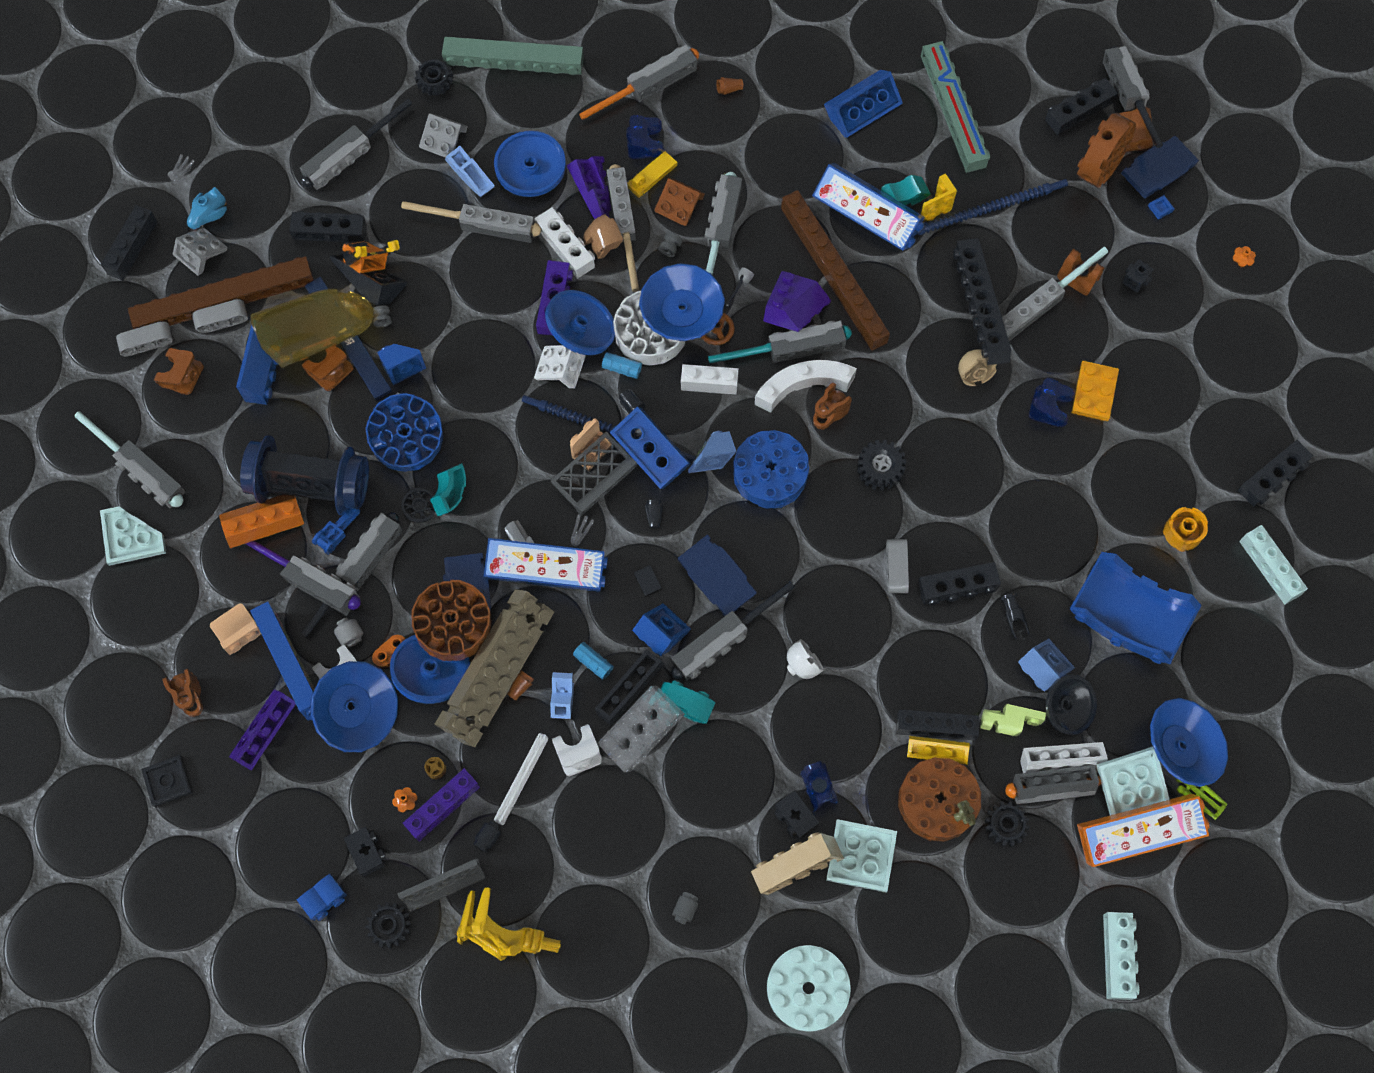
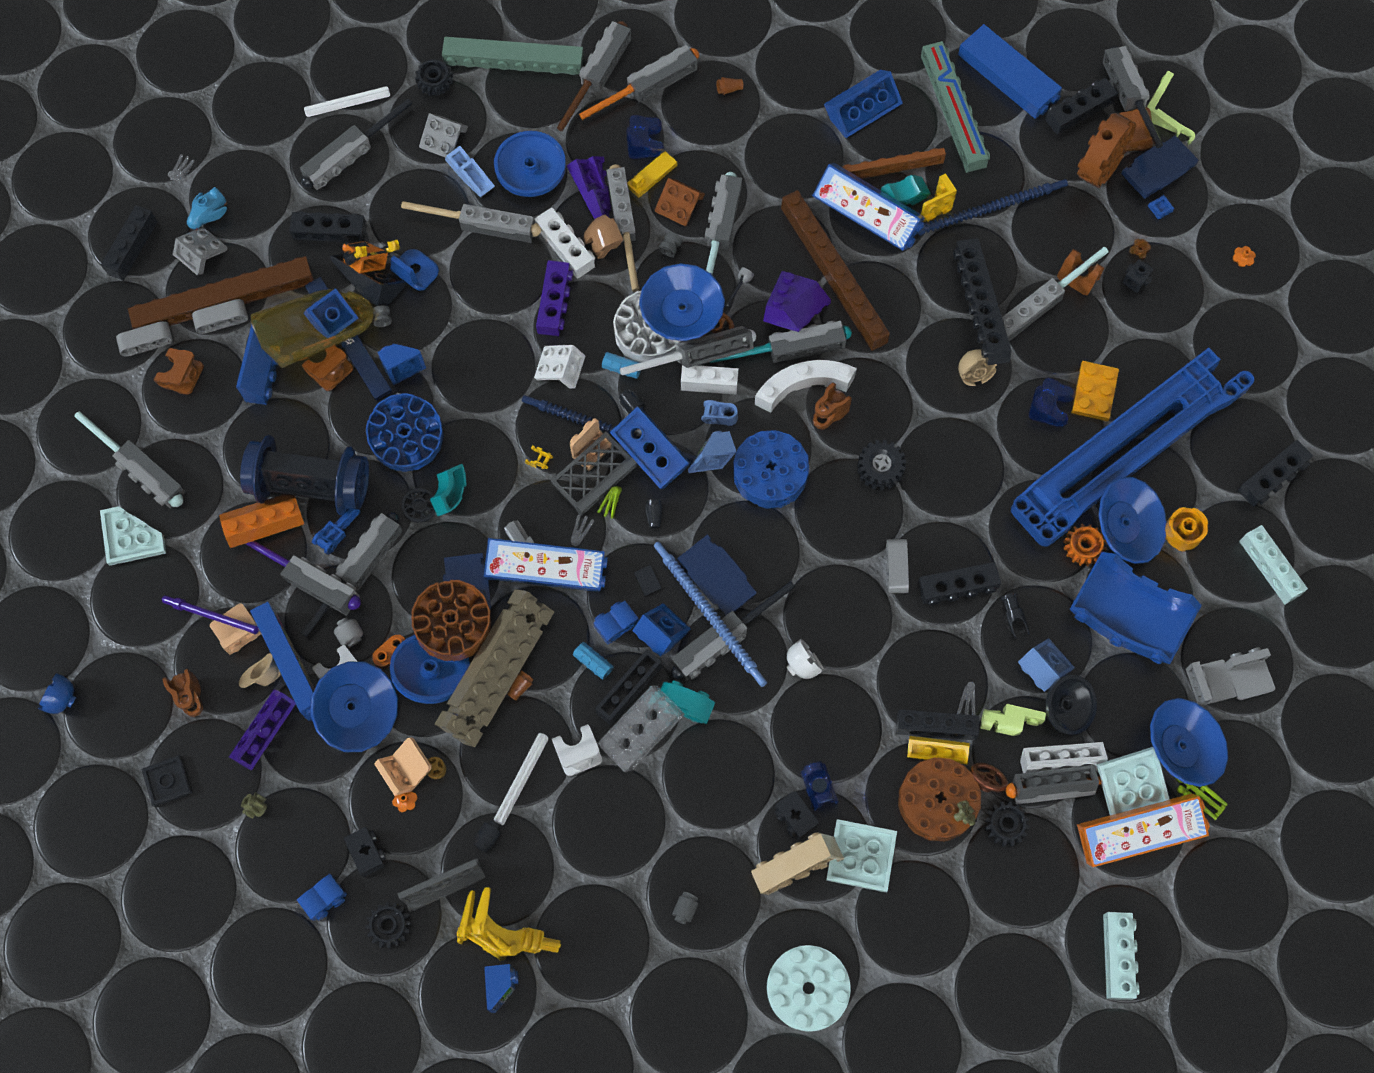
(58, 695): none -> blue cylinder
(180, 604): none -> dark purple bar
(254, 805): none -> olive gear
(261, 673): none -> tan piece
(330, 314): none -> blue slope
(347, 101): none -> white axle
(404, 768): none -> light nougat bracket
(421, 279): none -> blue piece
(441, 805): dark purple brick -> none
(500, 984): none -> blue slope
(536, 463): none -> yellow piece
(562, 695): light blue brick -> none
(580, 322): blue dish -> none
(600, 64): none -> piece
(613, 496): none -> lime piece
(615, 622): none -> blue brick
(703, 349): none -> dark grey piece
(718, 412): none -> medium blue piece
(749, 666): none -> medium blue hose
(897, 163): none -> dark orange plate
(968, 694): none -> clear piece
(987, 780): none -> copper piece
(1010, 71): none -> blue brick
(1091, 537): none -> orange gear
(1132, 520): none -> blue dish
(1140, 243): none -> clear orange plate
(1162, 119): none -> yellowish green hinge
(1187, 394): none -> blue gear
(1210, 682): none -> light grey bracket
(1250, 673): none -> light grey bracket

